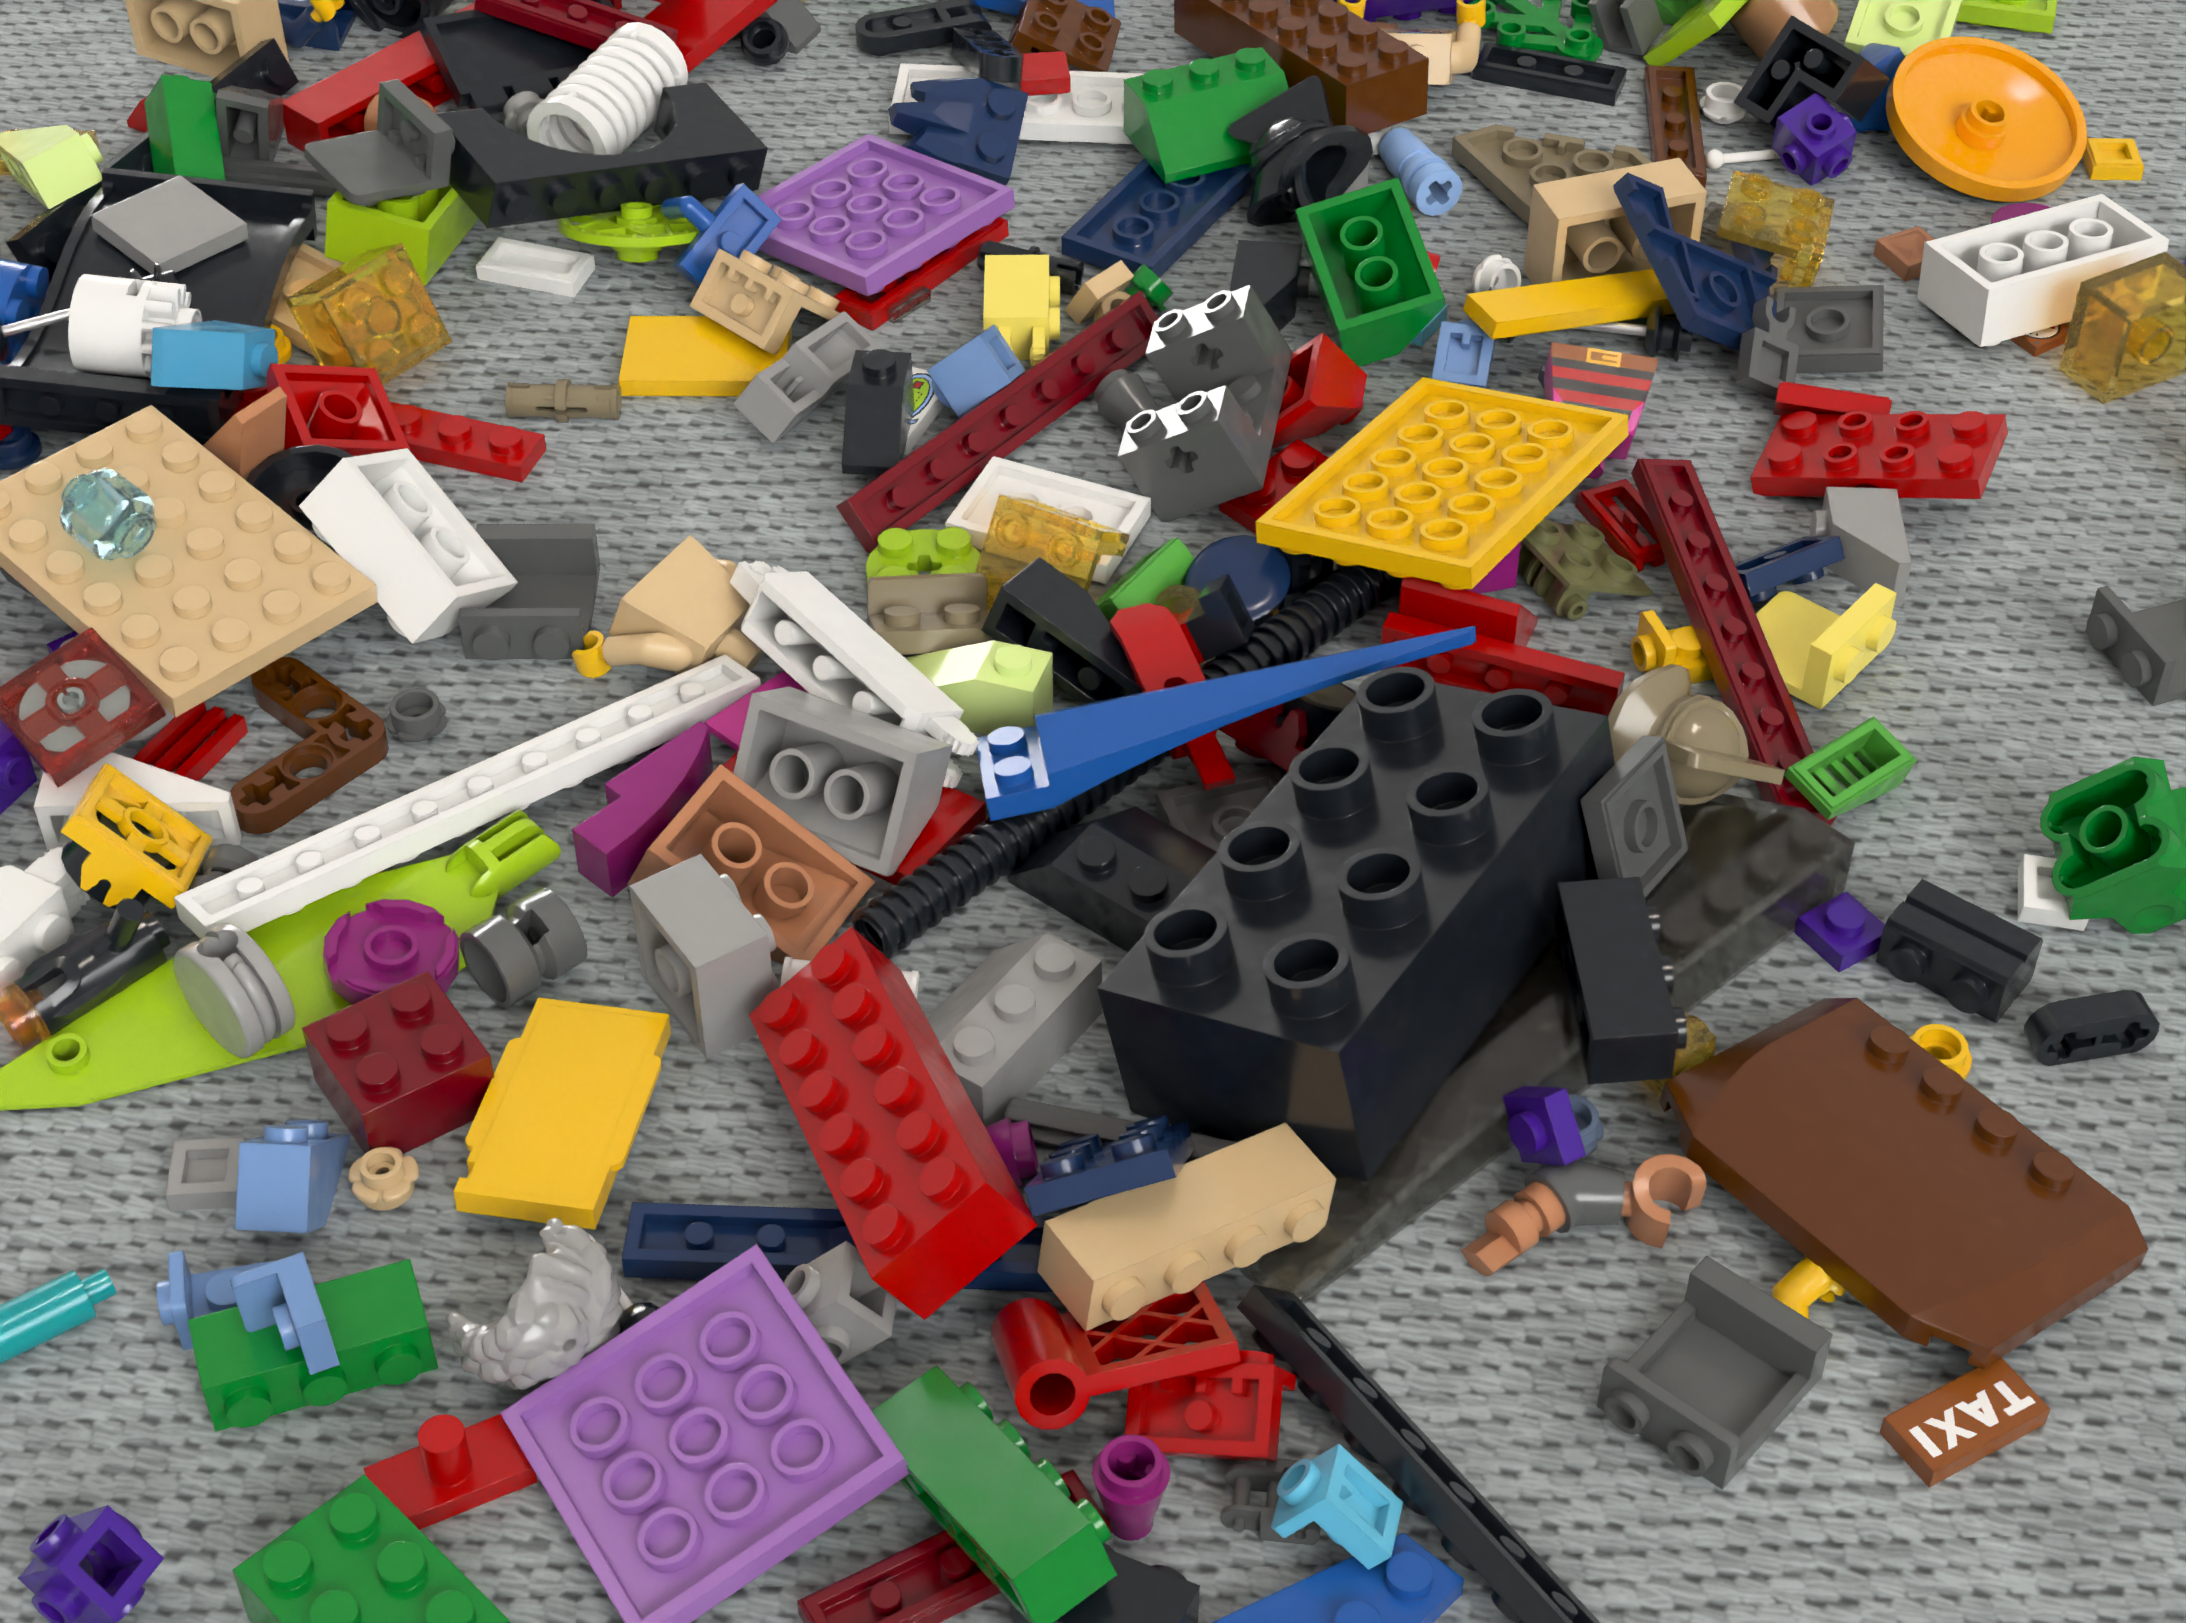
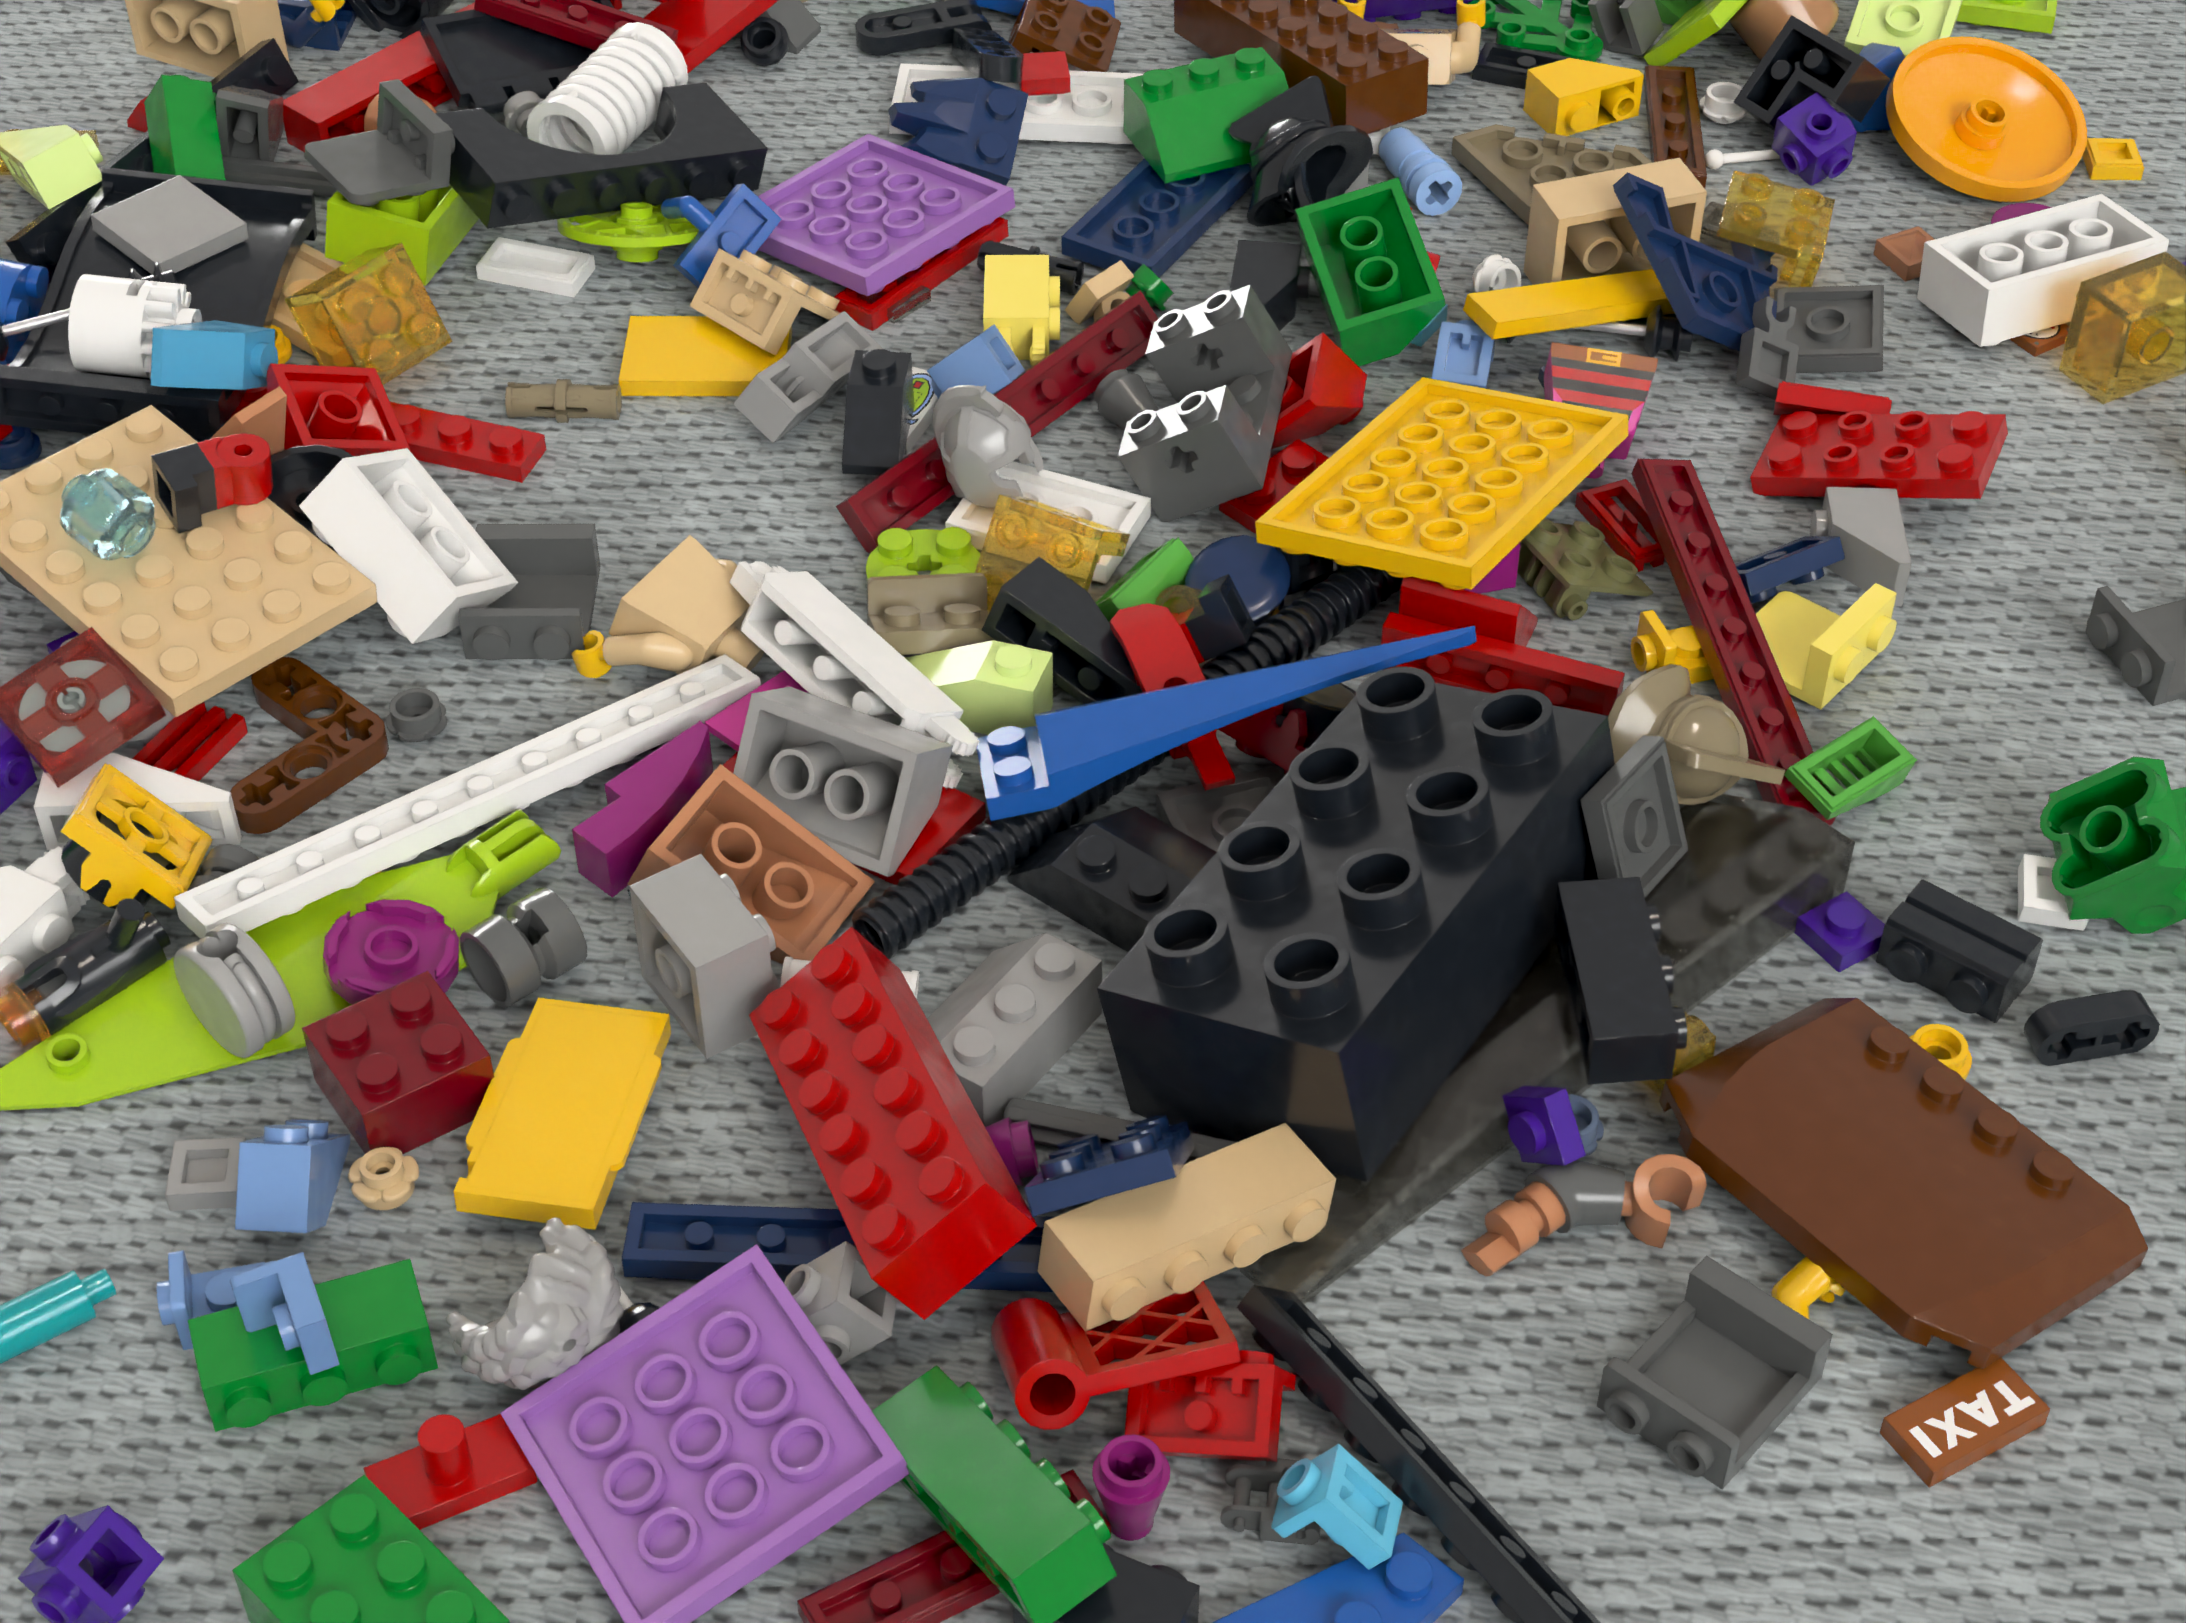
(211, 477): none -> leg
(978, 438): none -> light grey helmet
(1581, 95): none -> yellow slope

